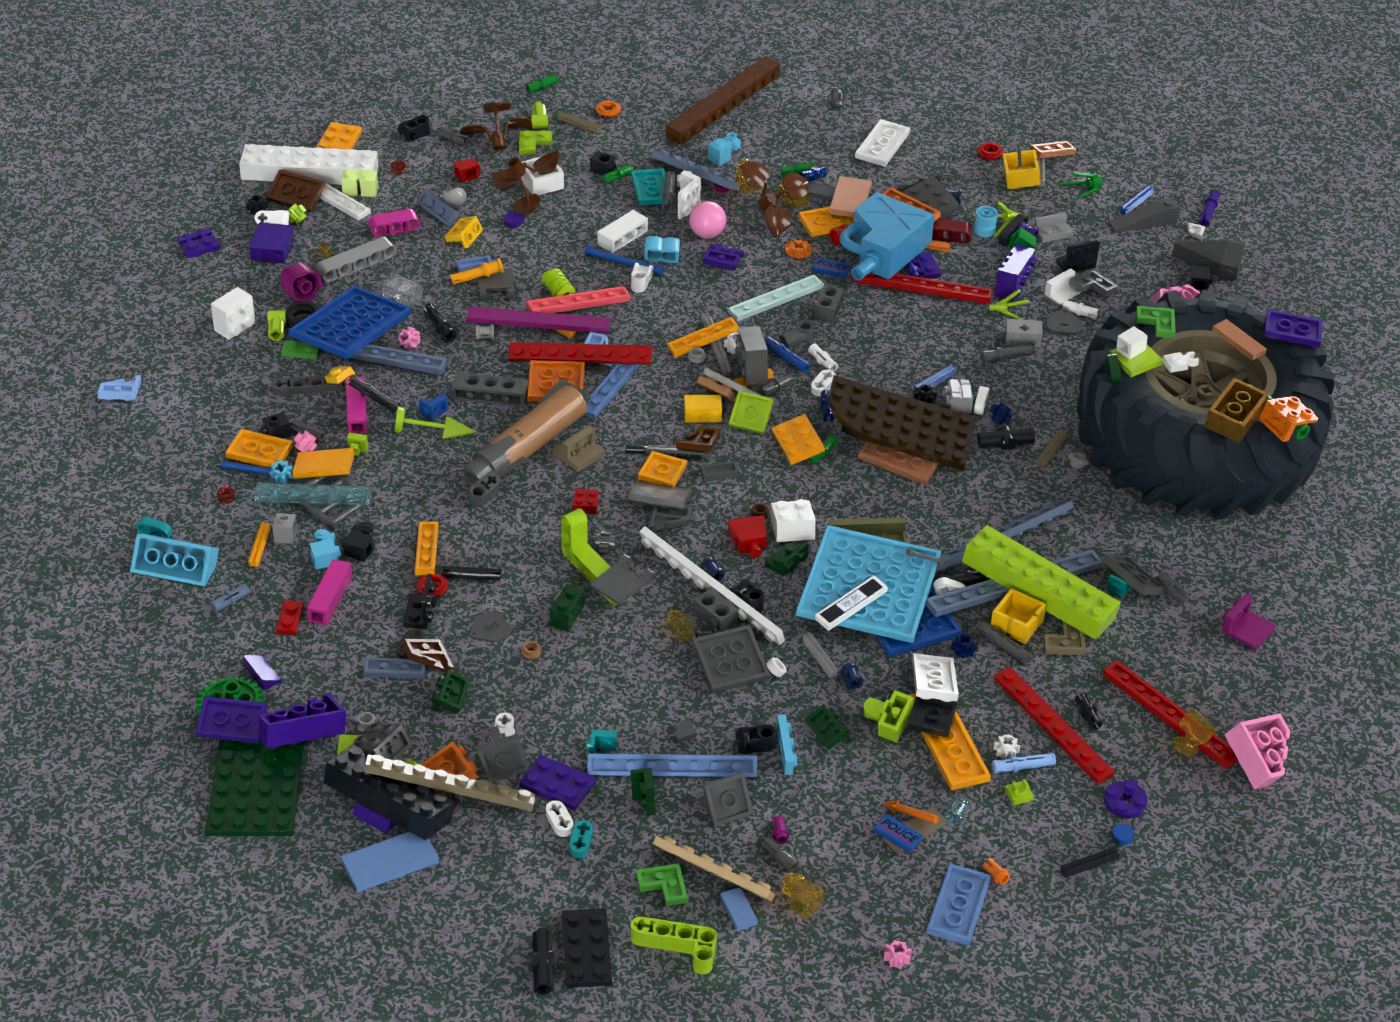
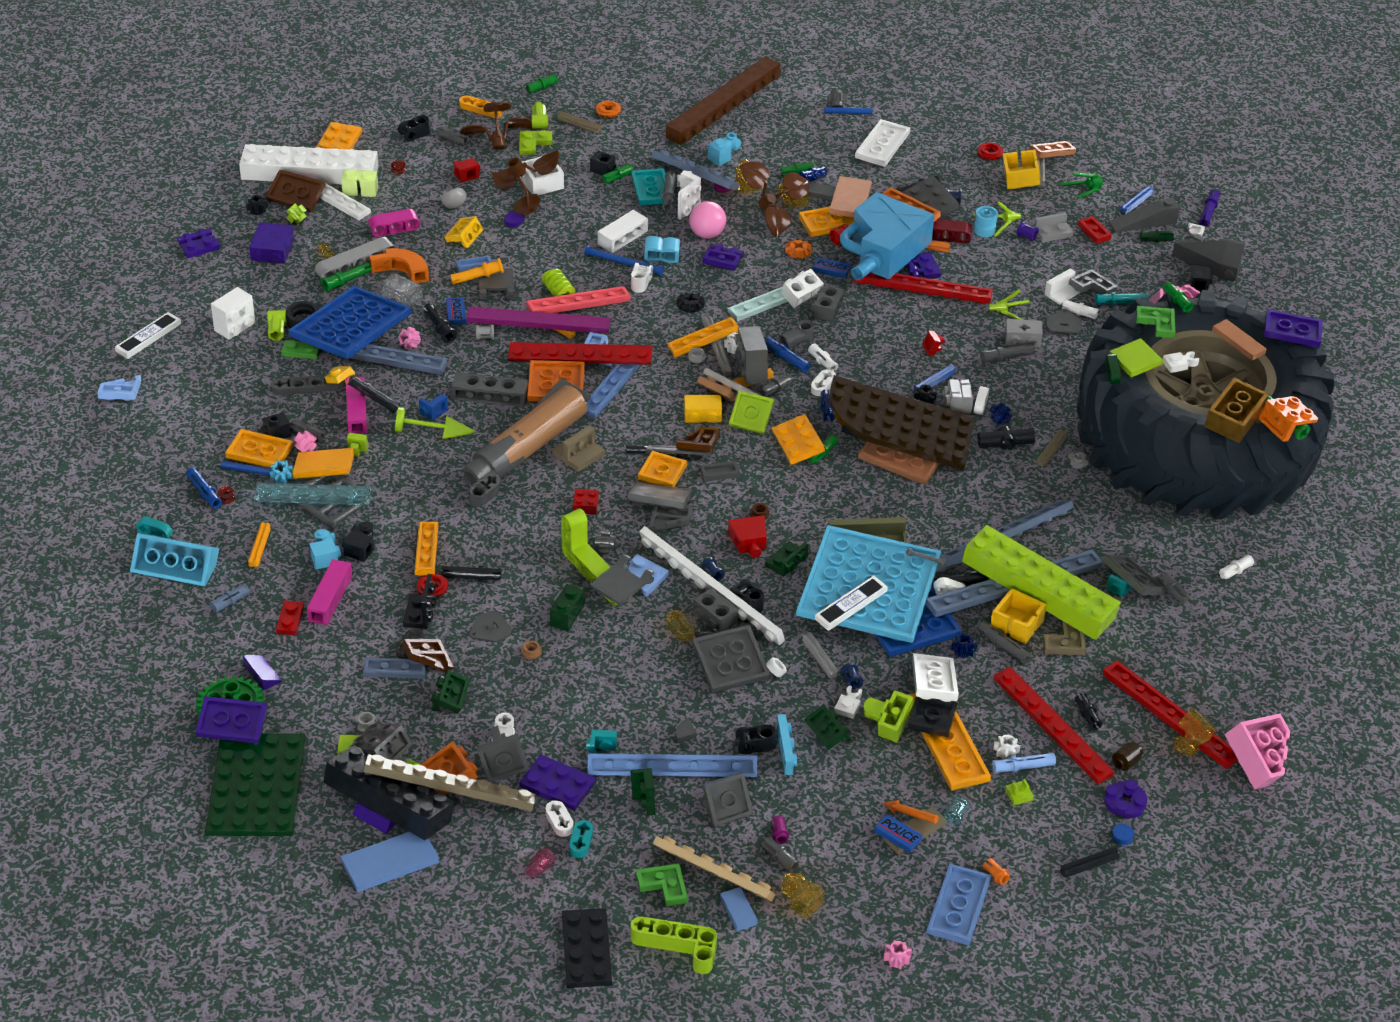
(147, 335): none -> tile
(206, 492): none -> blue pin
(273, 217): white piece -> none
(284, 528): light grey brick -> none
(300, 282): magenta brick -> none
(302, 722): dark purple wedge -> none
(339, 279): none -> green pin
(401, 260): none -> orange arch
(437, 208): sand blue tile -> none
(456, 311): none -> blue tile
(473, 104): none -> light orange beam
(541, 862): none -> clear pink cone
(542, 961): black piece -> none
(640, 564): none -> light blue wing
(696, 304): none -> black gear
(793, 520): white brick -> none
(801, 288): none -> white brick
(848, 110): none -> blue bar
(849, 703): none -> white plate
(932, 343): none -> red tile
(1011, 228): black beam -> none
(1015, 271): dark purple wedge -> none
(1022, 238): green brick -> none
(1080, 256): black bracket -> none
(1094, 230): none -> red plate
(1113, 298): none -> teal pin
(1127, 756): none -> dark brown brick
(1131, 342): white brick -> none
(1157, 235): none -> dark green axle
(1178, 297): none -> green pin
(1236, 567): none -> white axle
(1246, 625): magenta bracket -> none

